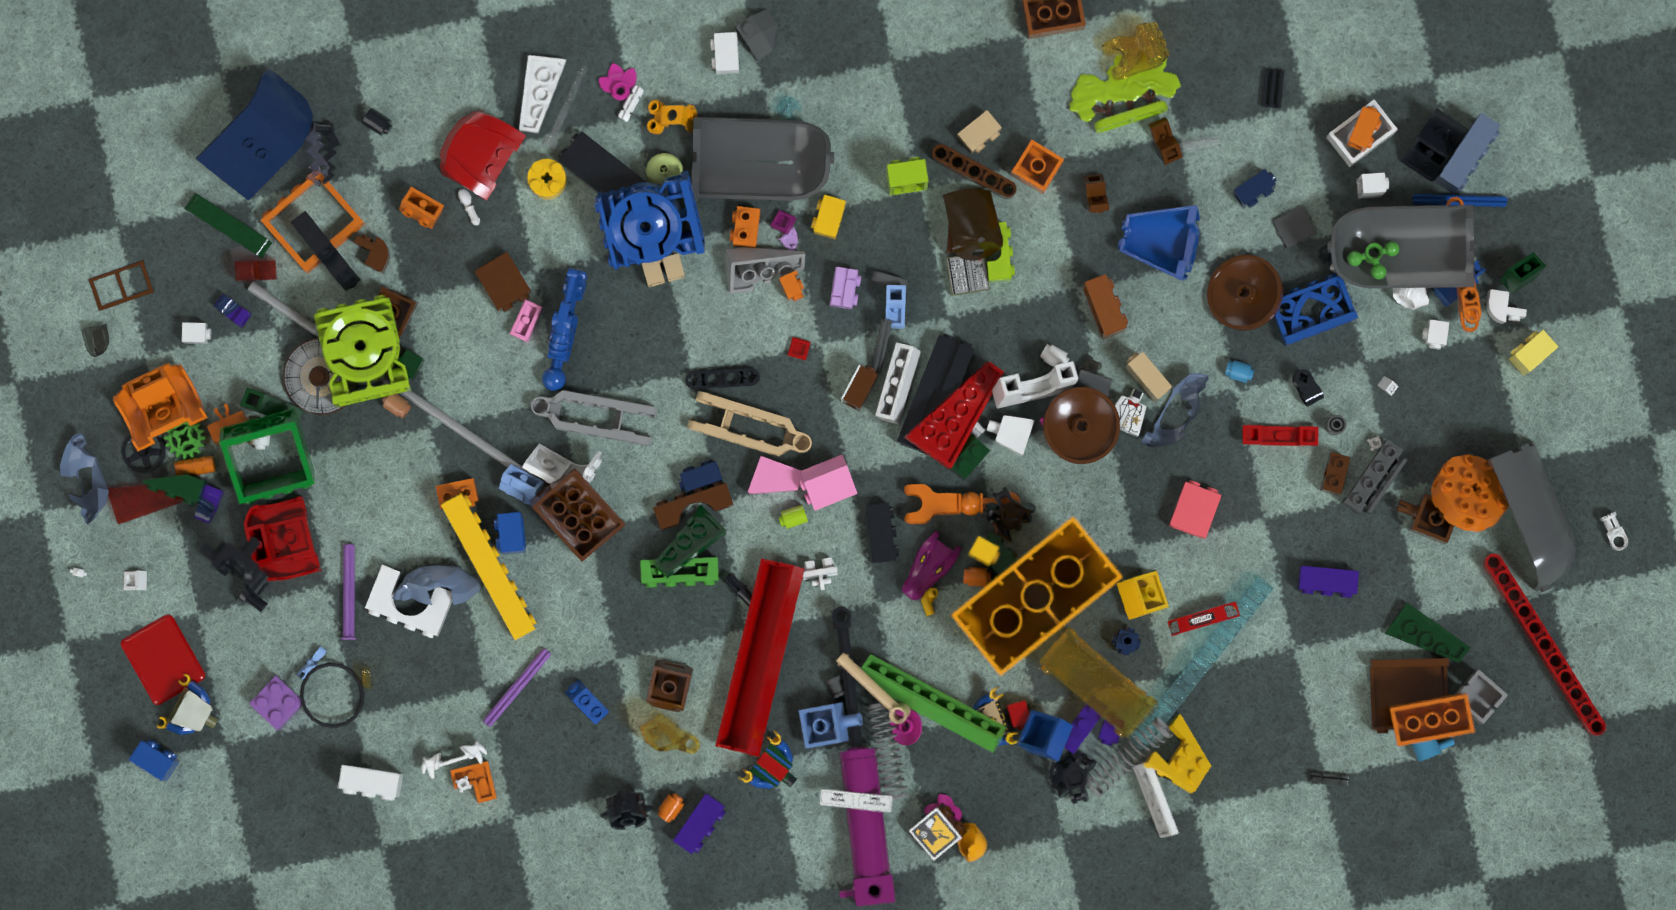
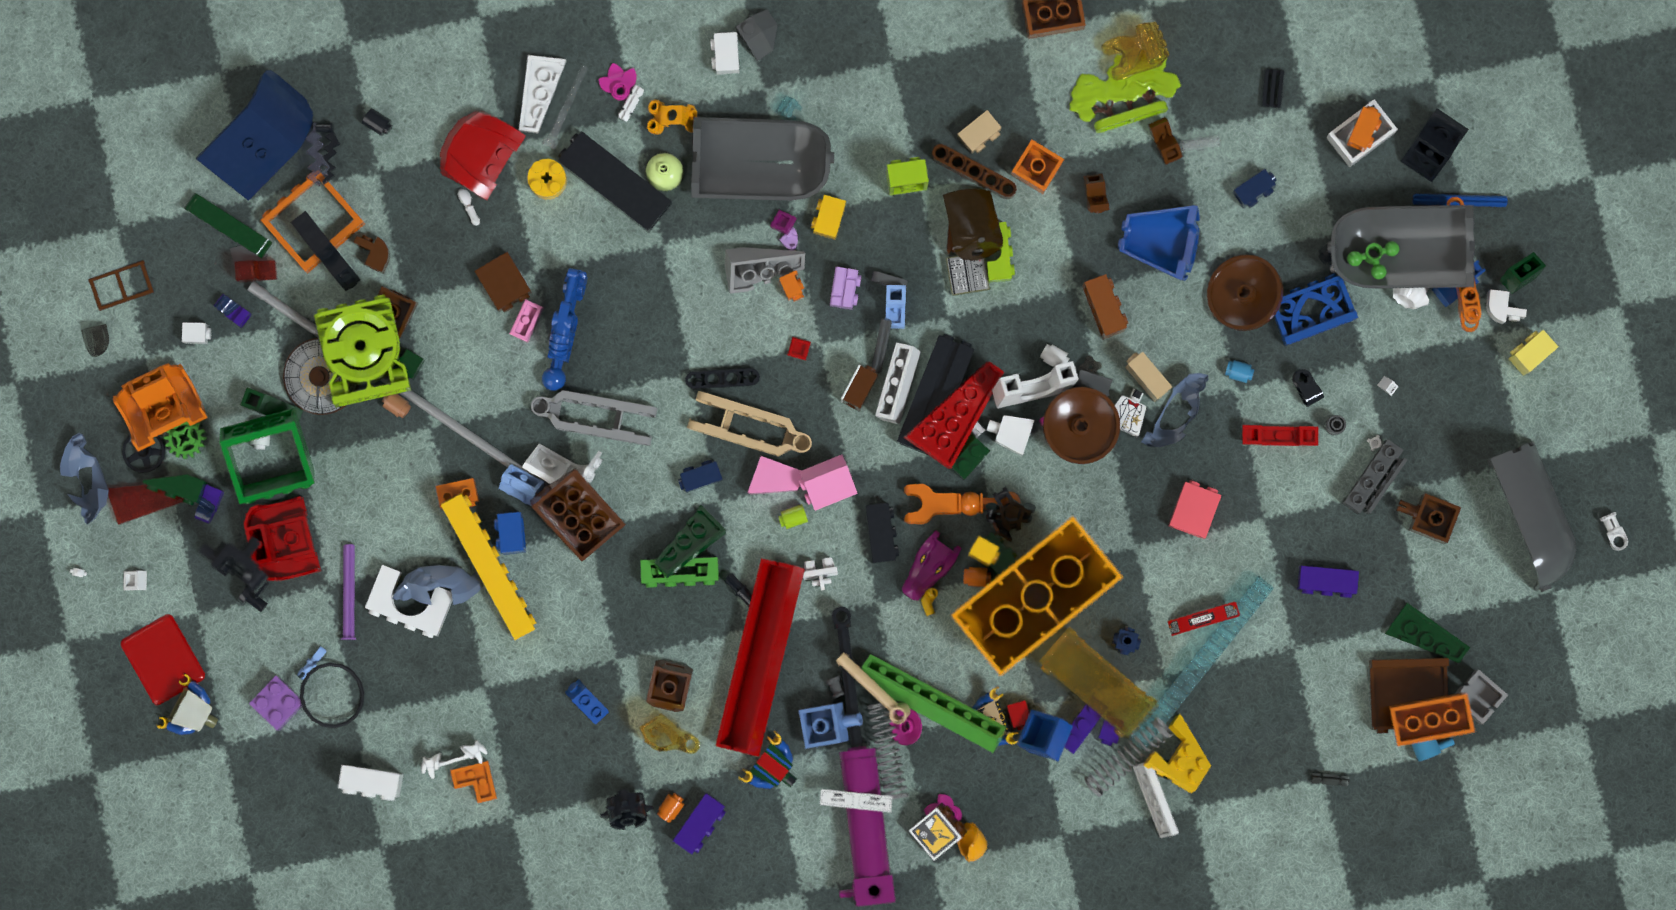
(155, 760): blue piece -> none
(195, 466): orange axle -> none
(214, 428): orange brick -> none
(367, 678): clear yellow tile -> none
(421, 208): orange brick -> none
(463, 784): white piece -> none
(517, 687): medium lavender axle -> none
(613, 206): blue brick -> none
(669, 513): reddish brown arch -> none
(672, 266): tan piece -> none
(746, 227): orange brick -> none
(1072, 776): black piece -> none
(1142, 595): yellow slope -> none
(1294, 227): dark grey piece -> none
(1335, 473): reddish brown brick -> none
(1372, 185): white brick -> none
(1436, 334): white brick -> none
(1465, 156): sand blue brick -> none
(1469, 493): orange brick -> none
(1552, 649): red beam -> none

